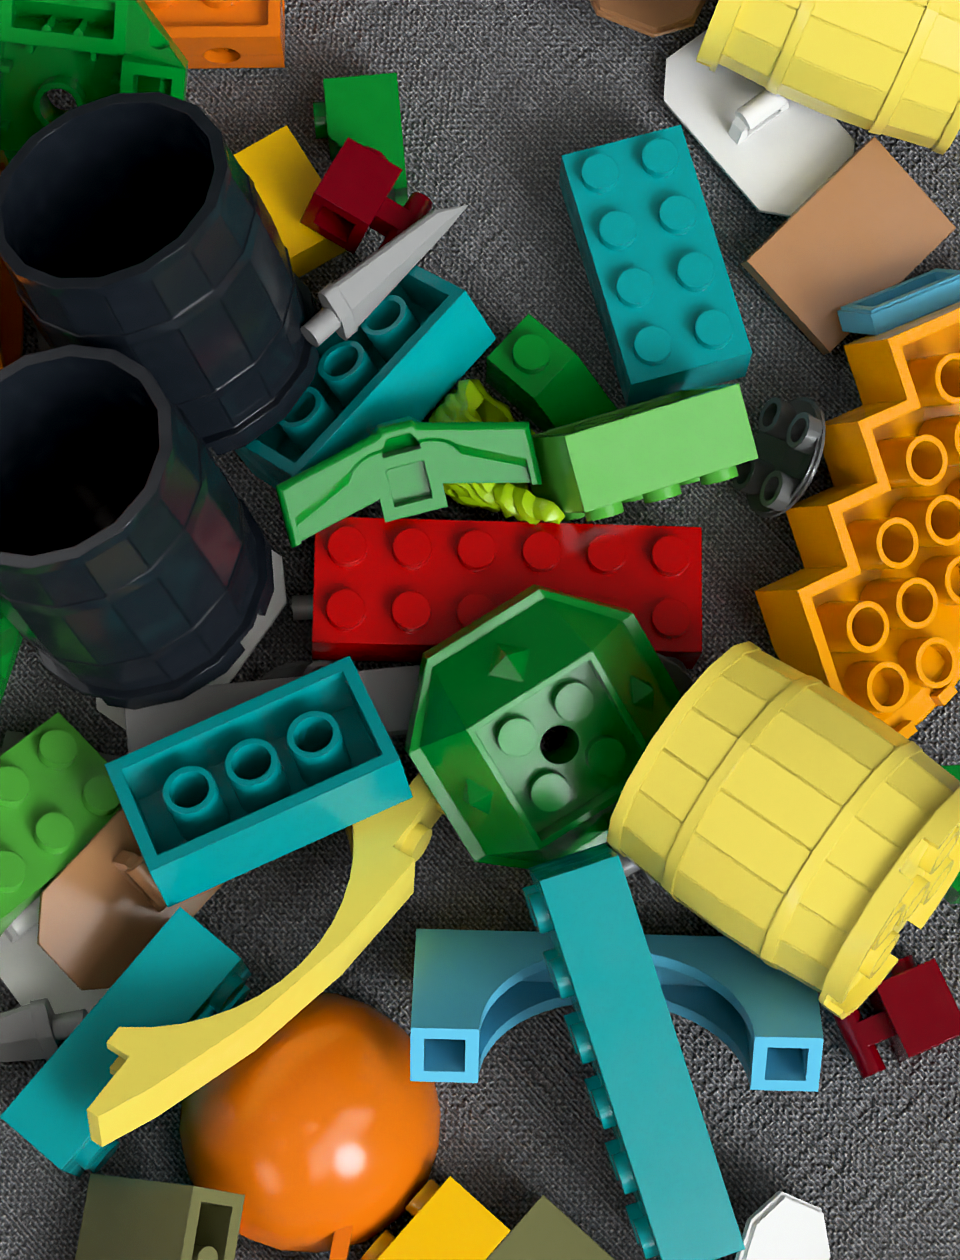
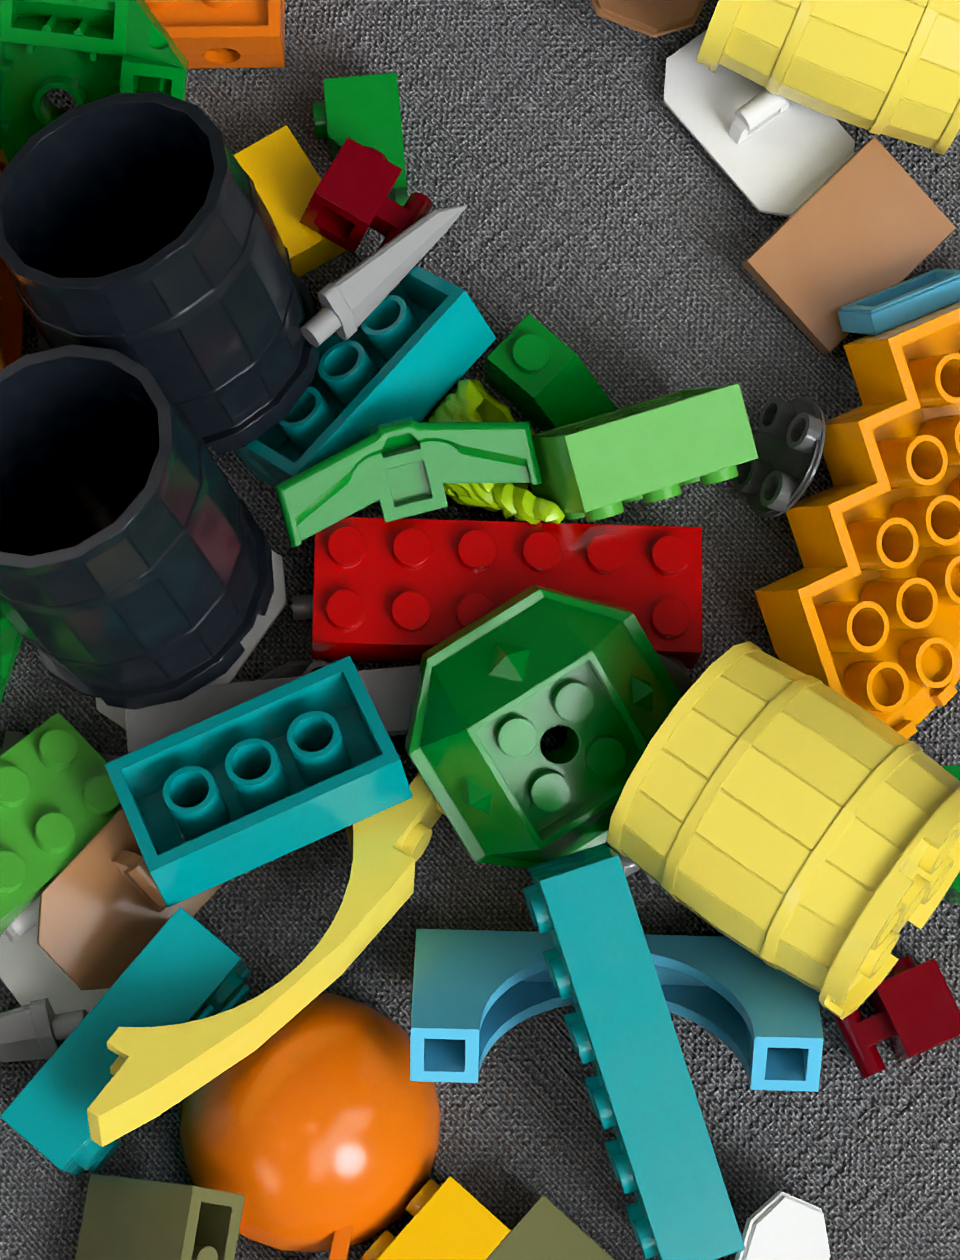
(654, 265): teal brick -> none

